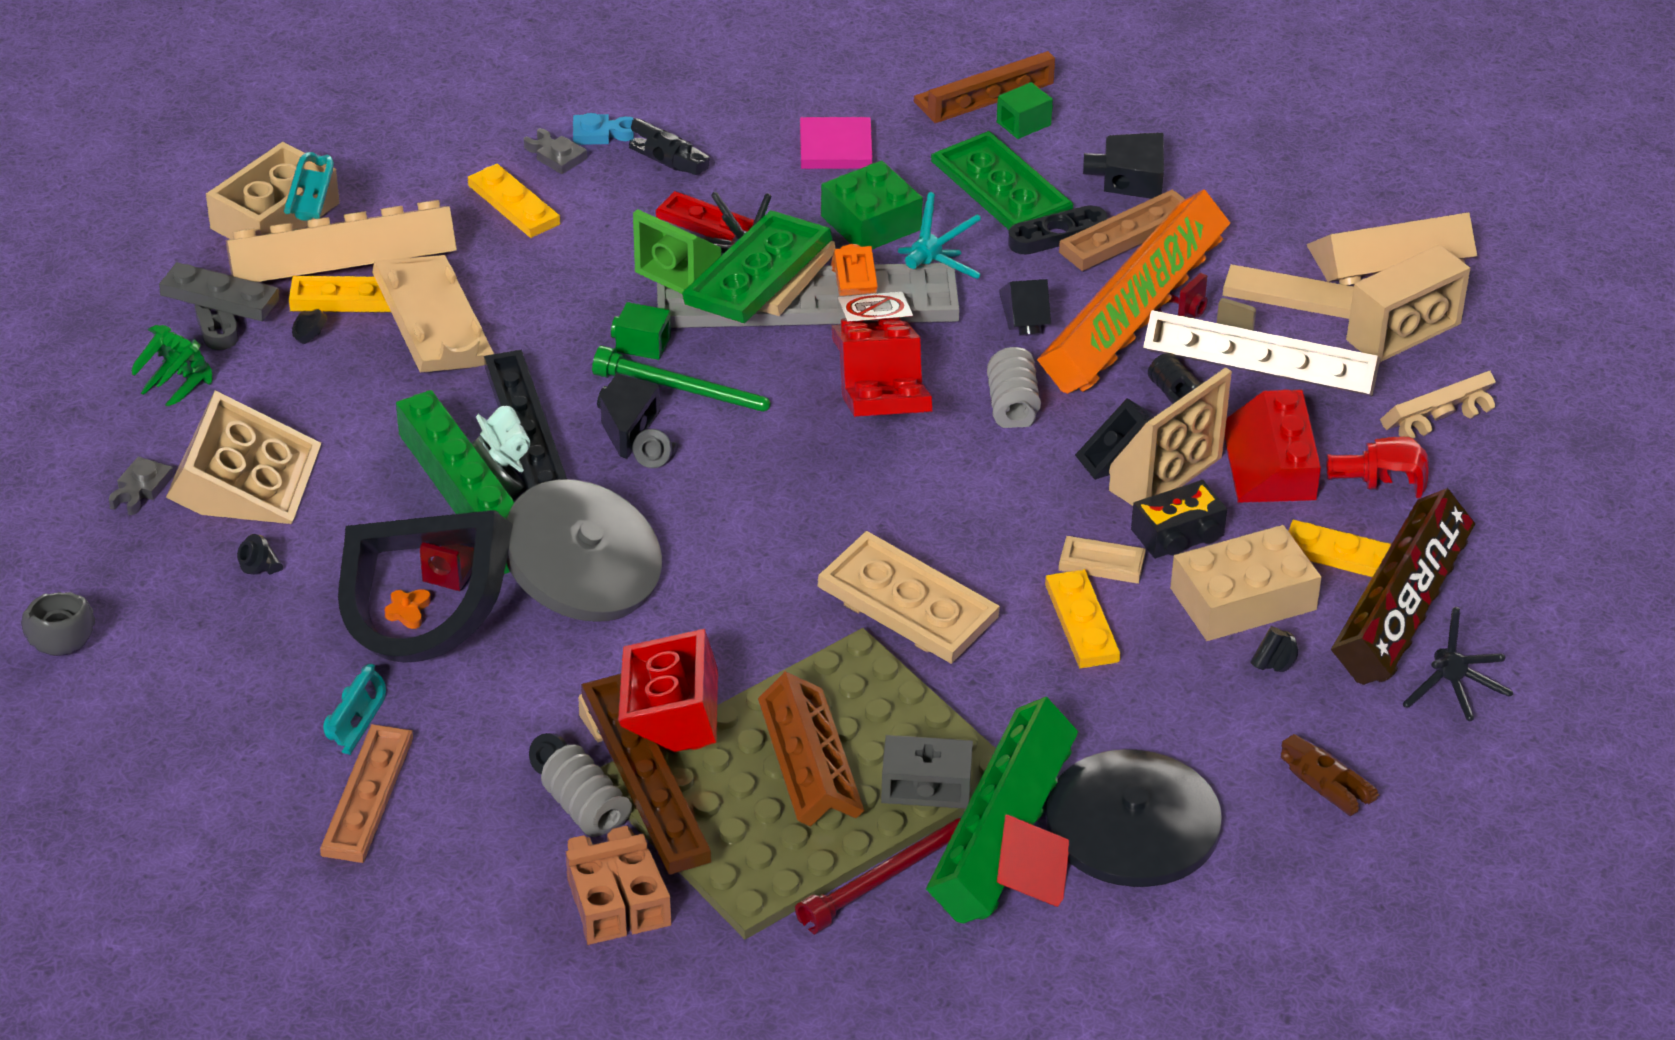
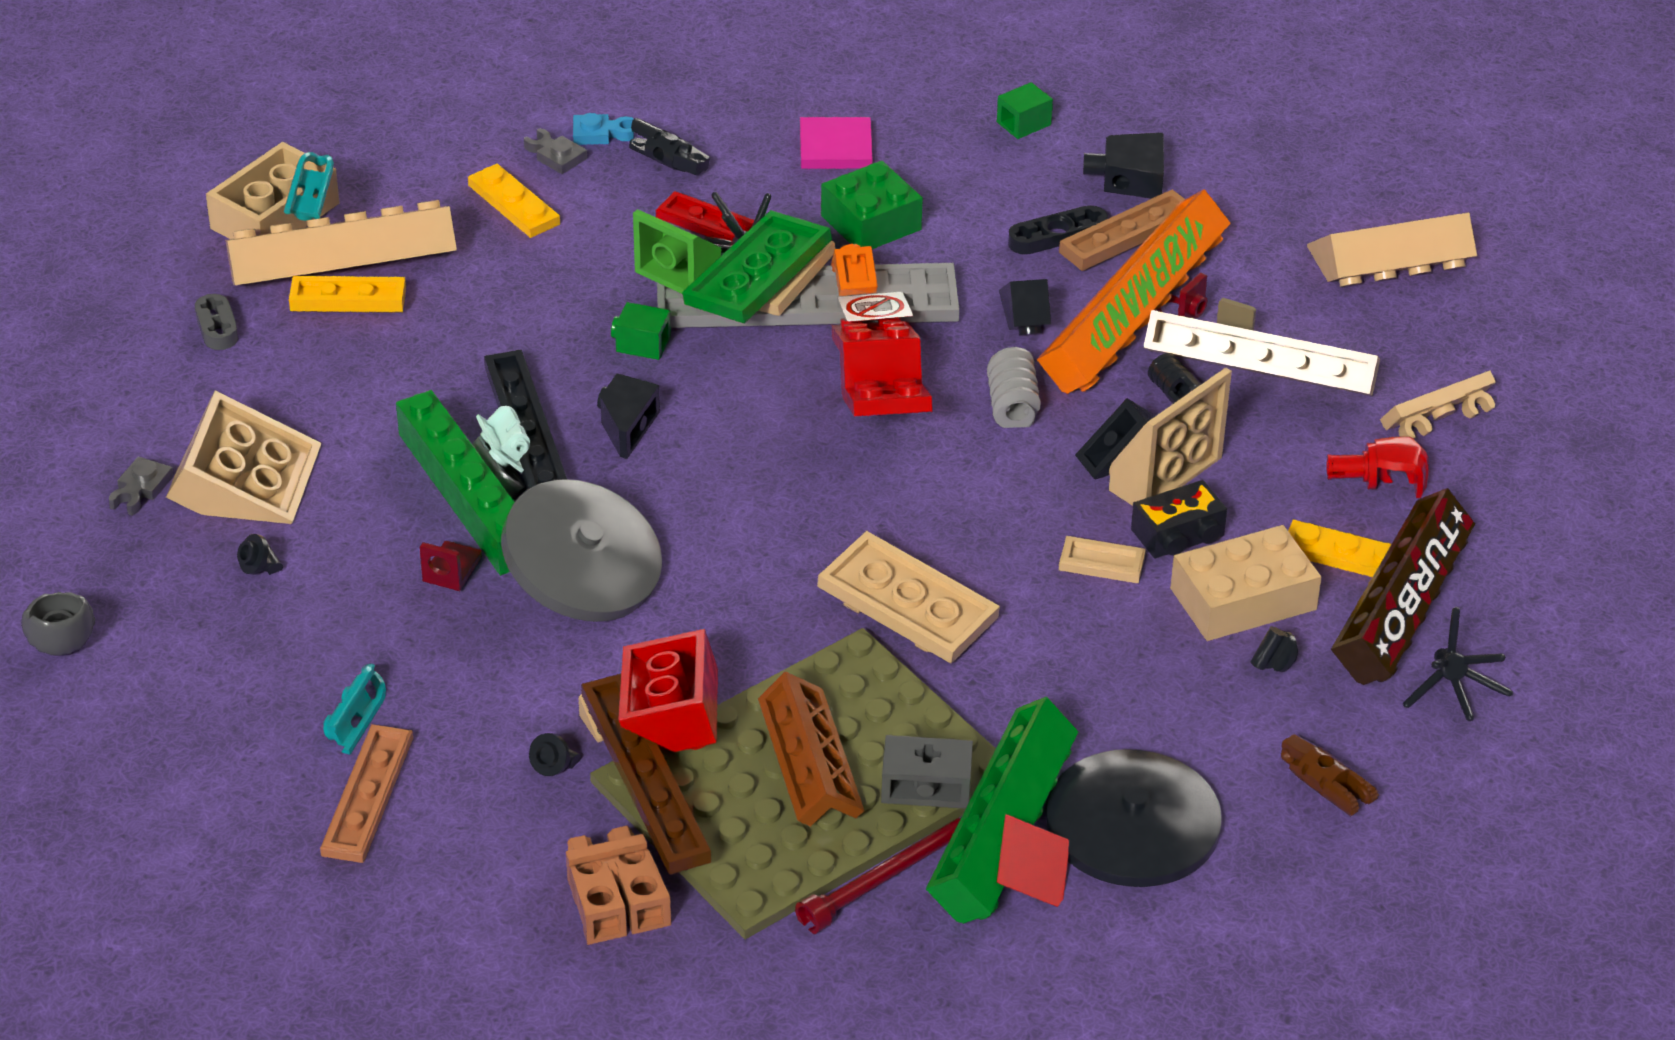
(178, 356): green piece -> none
(219, 291): dark grey plate -> none
(308, 325): black piece -> none
(359, 558): black window -> none
(407, 607): orange piece -> none
(432, 313): tan piece -> none
(585, 791): light grey piece -> none
(610, 362): green piece -> none
(653, 448): plate -> none
(929, 247): teal plant -> none
(985, 87): dark orange fence -> none
(1000, 180): green tile -> none
(1082, 618): yellow plate -> none
(1273, 449): red slope -> none
(1288, 291): tan tile -> none
(1408, 303): tan brick -> none

